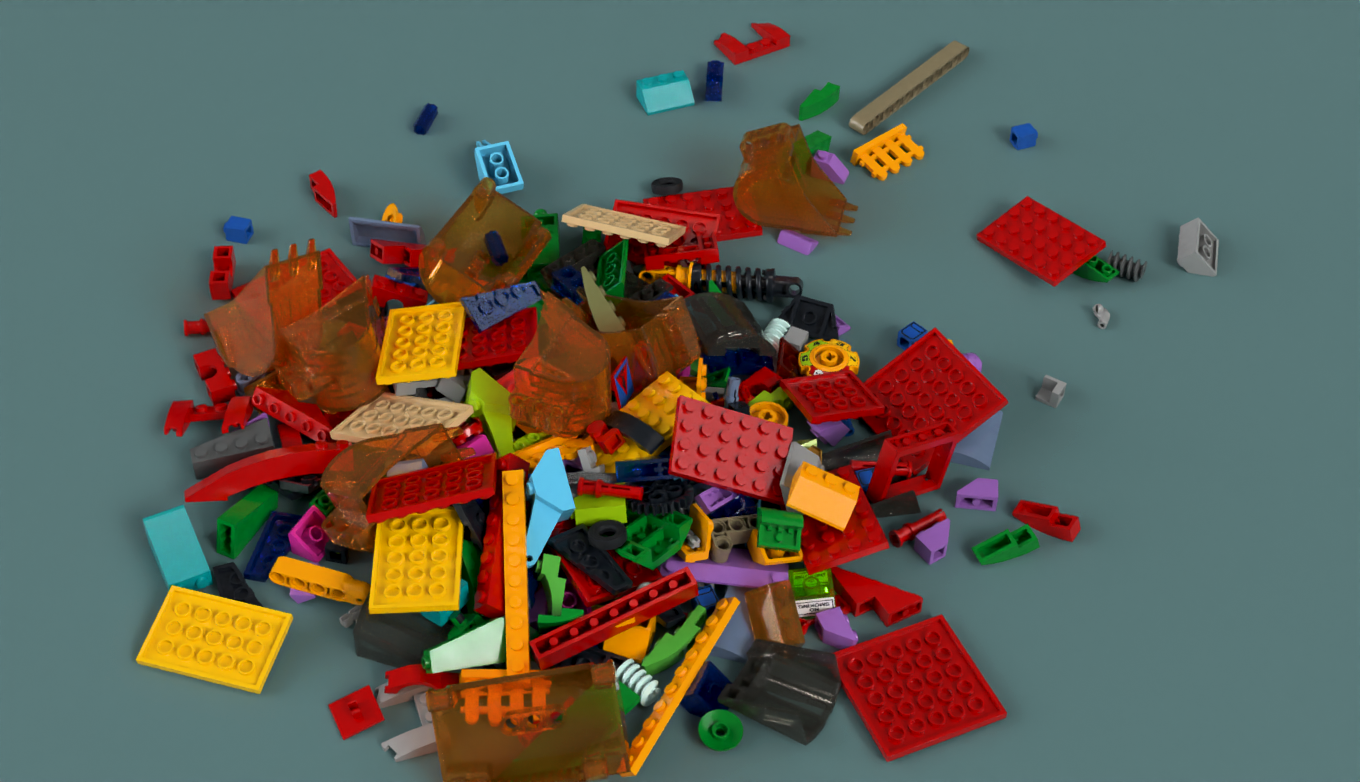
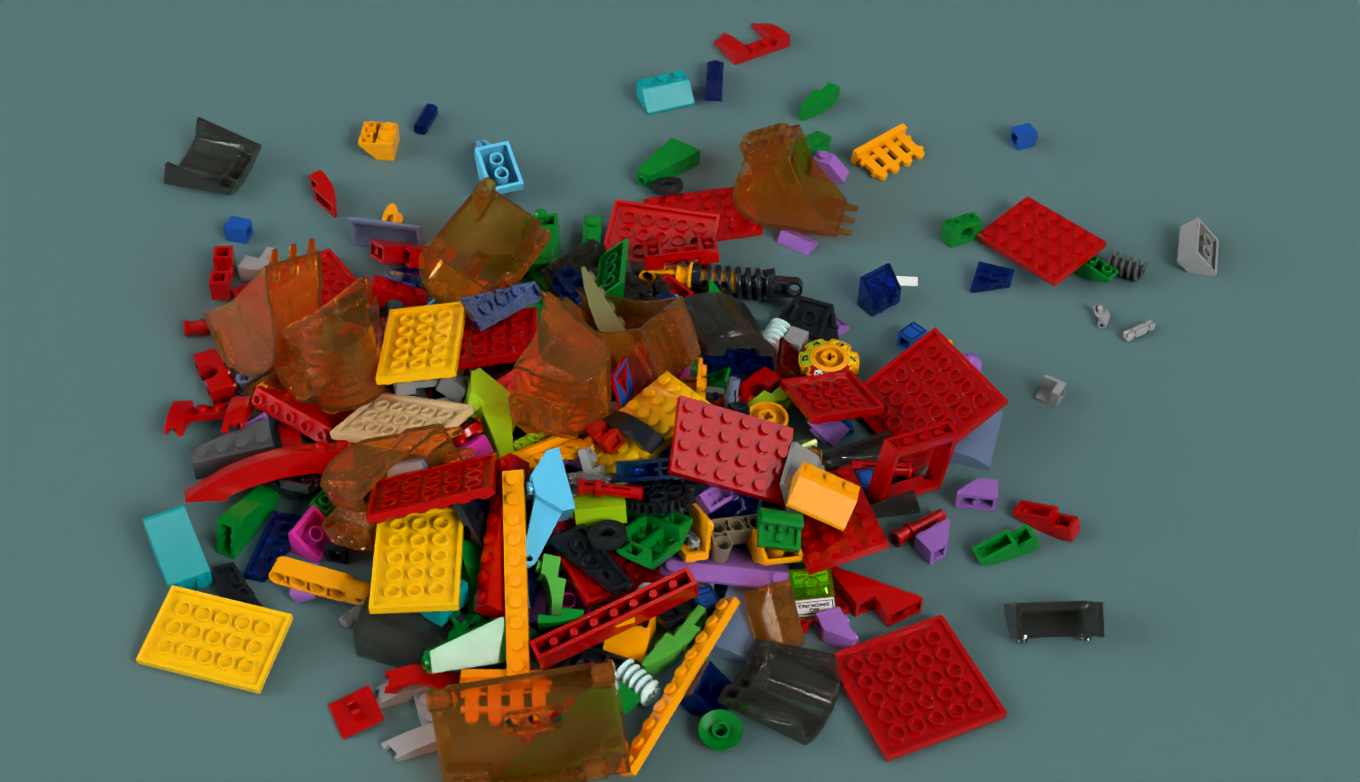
(215, 161): none -> clear smoke windscreen
(251, 265): none -> light grey brick
(380, 139): none -> light orange slope
(496, 248): clear blue axle -> none
(623, 224): tan plate -> none
(668, 161): none -> green slope
(879, 290): none -> clear blue slope
(907, 281): none -> white sticker
(908, 87): dark tan beam -> none
(961, 229): none -> green brick
(991, 277): none -> clear blue wing
(1054, 619): none -> clear smoke windscreen
(1138, 330): none -> light grey axle

